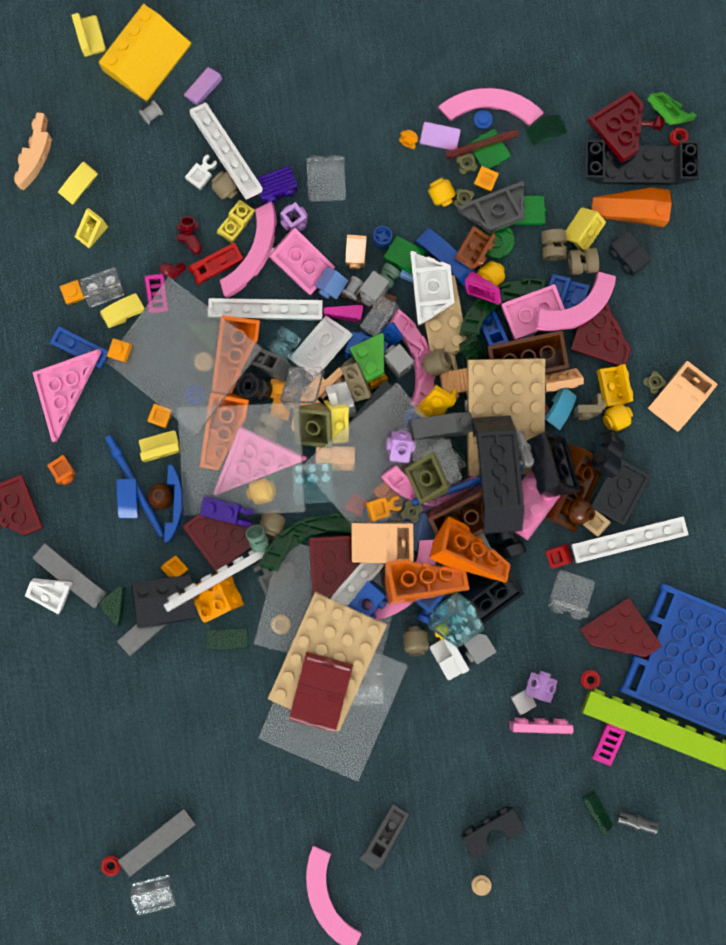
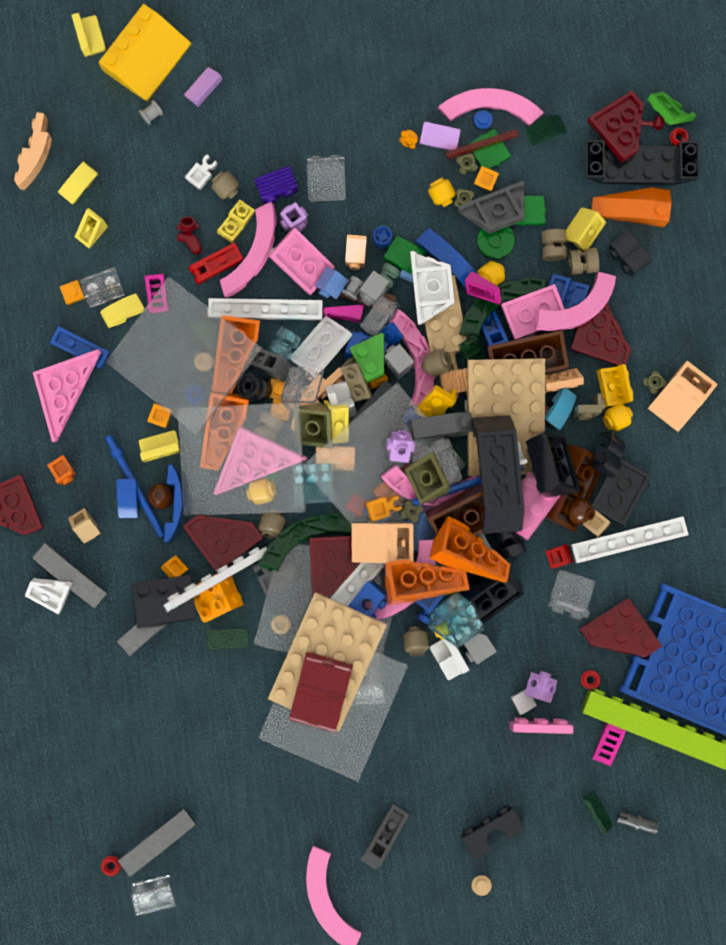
(84, 525): none -> tan brick
(114, 604): clear green slope -> none
(119, 350): light orange plate -> none
(172, 271): dark red arm -> none
(224, 511): dark purple hinge -> none
(226, 151): white plate -> none
(257, 539): sand green wheel -> none
(474, 248): dark orange bracket -> none
(524, 450): light grey axle -> none

